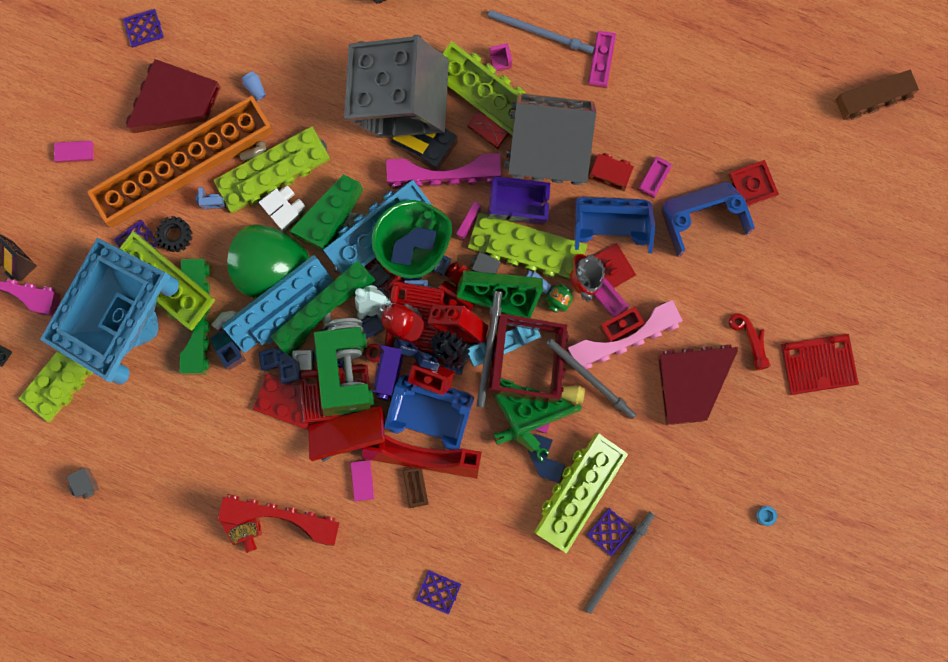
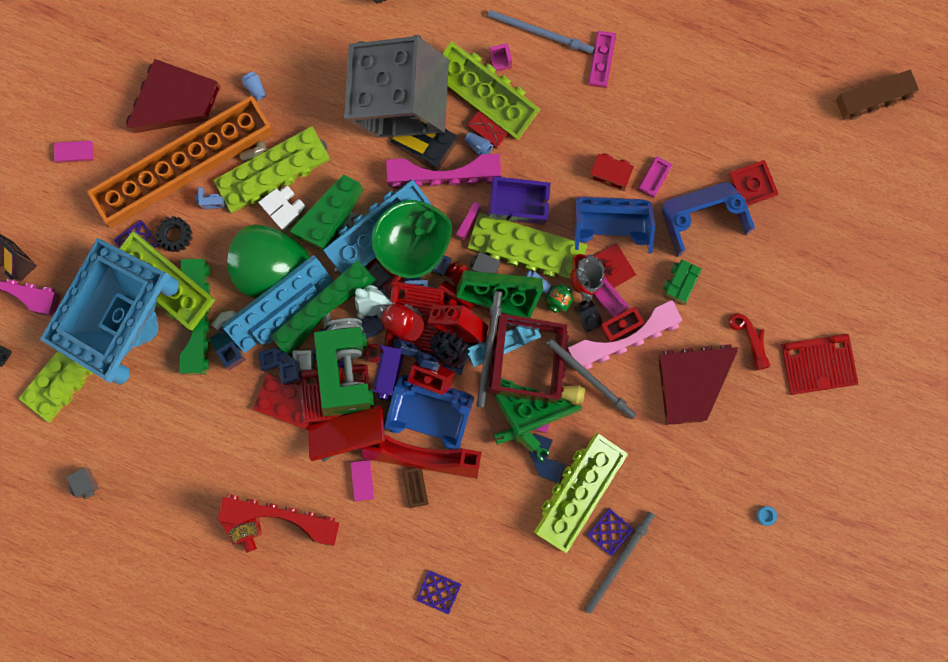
(140, 16): dark purple window -> none
(404, 246): dark blue tile -> none
(478, 144): none -> medium blue cone
(551, 138): dark grey piece -> none
(588, 315): none -> black bracket
(682, 281): none -> green brick

